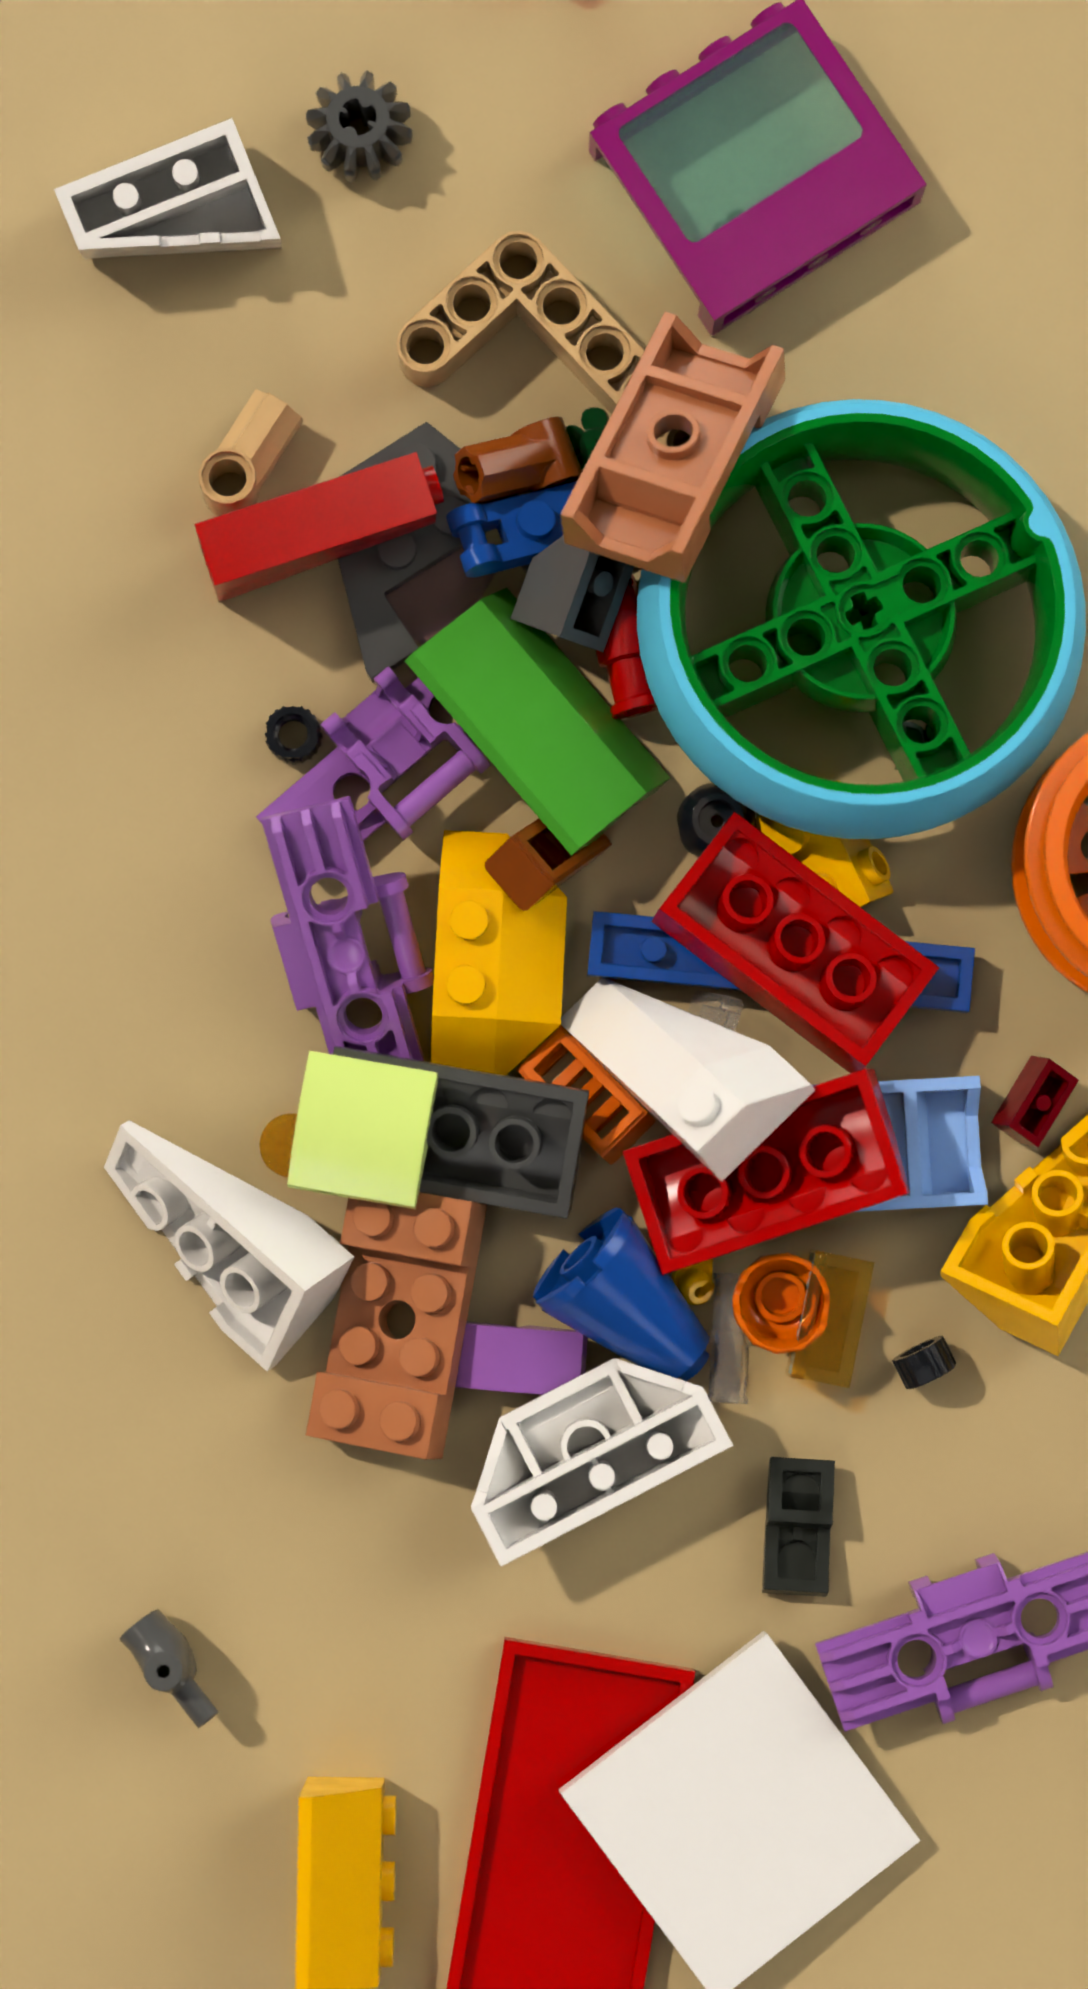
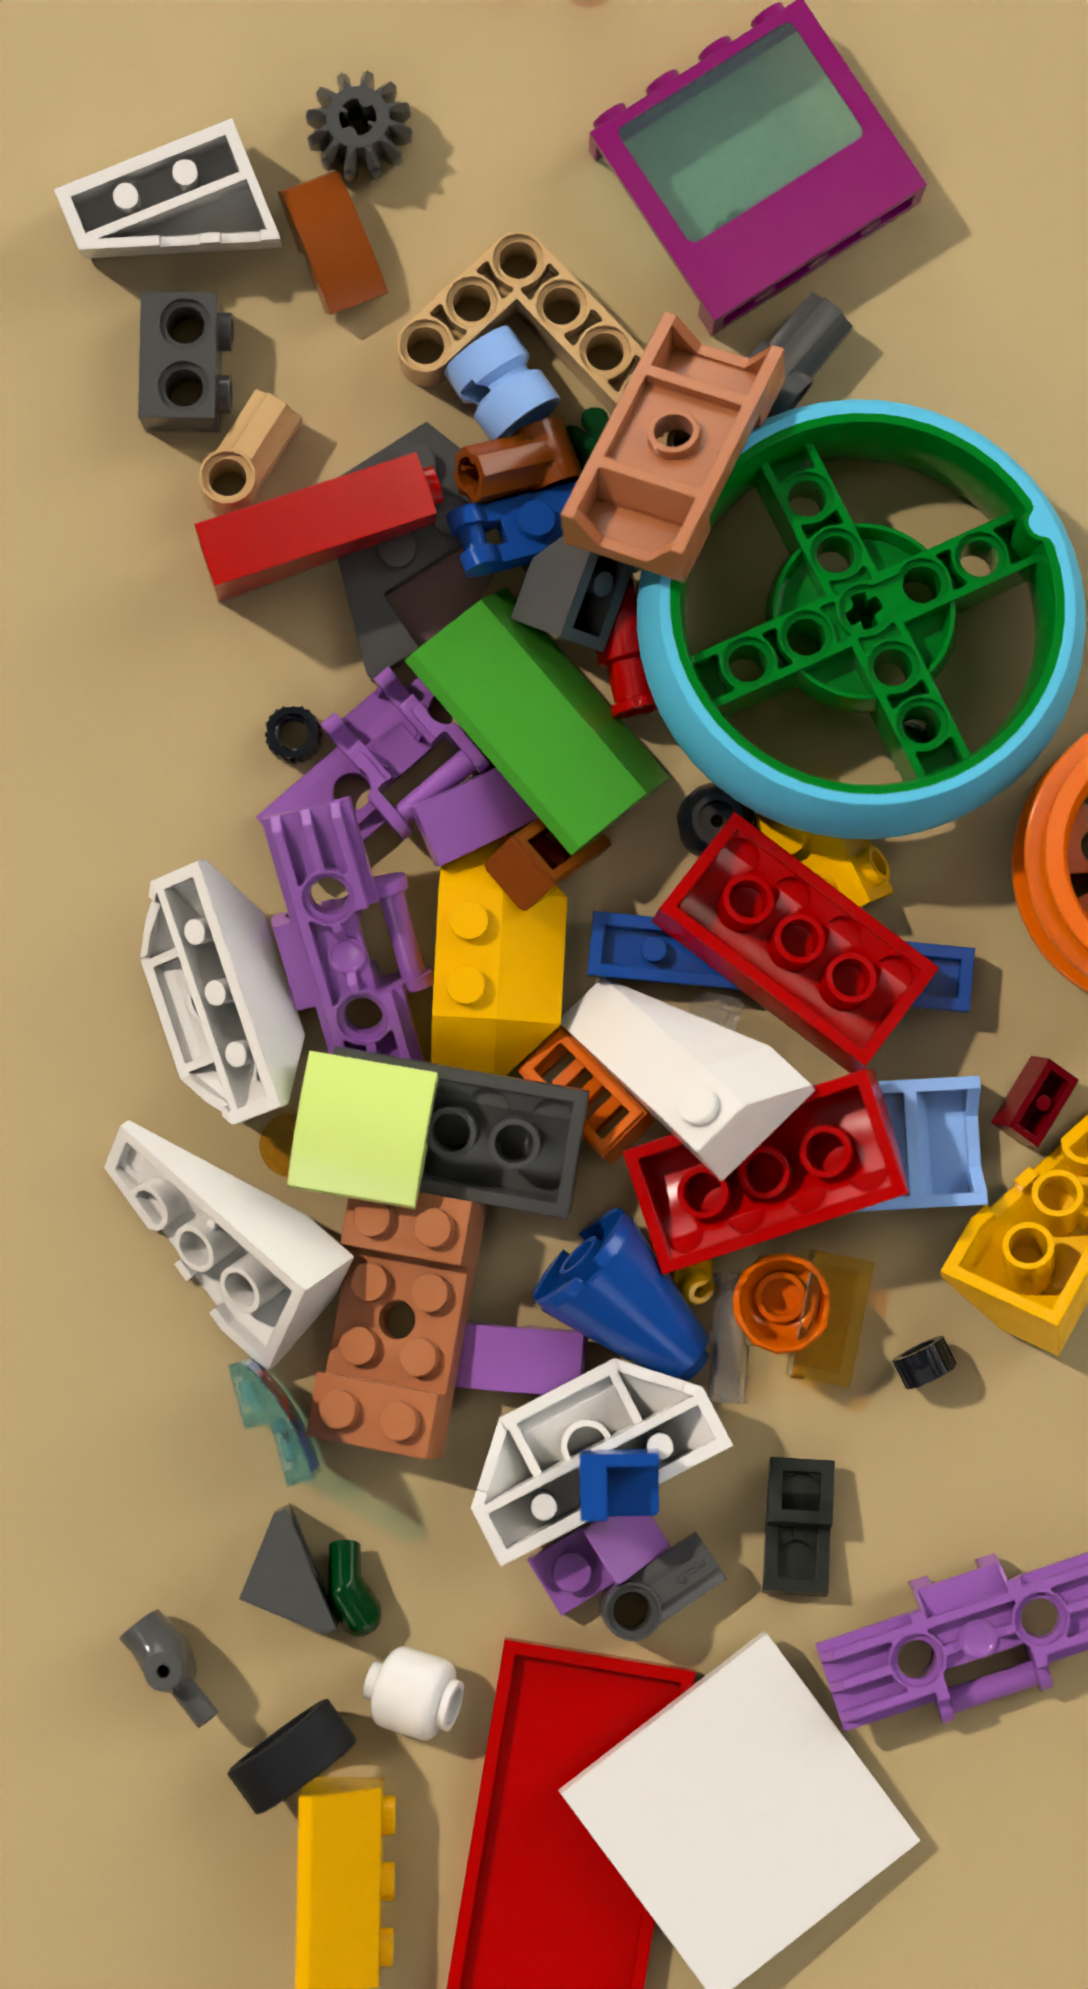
(169, 363): none -> dark grey brick
(221, 992): none -> white wedge
(265, 1401): none -> clear light blue slope
(287, 1577): none -> dark grey slope
(292, 1756): none -> black tyre
(333, 242): none -> dark orange slope
(348, 1592): none -> dark green arm
(414, 1693): none -> white head
(470, 816): none -> medium lavender slope
(497, 380): none -> light blue wheel
(596, 1558): none -> medium lavender slope
(618, 1483): none -> blue panel
(667, 1585): none -> dark grey piece
(808, 342): none -> dark grey piece

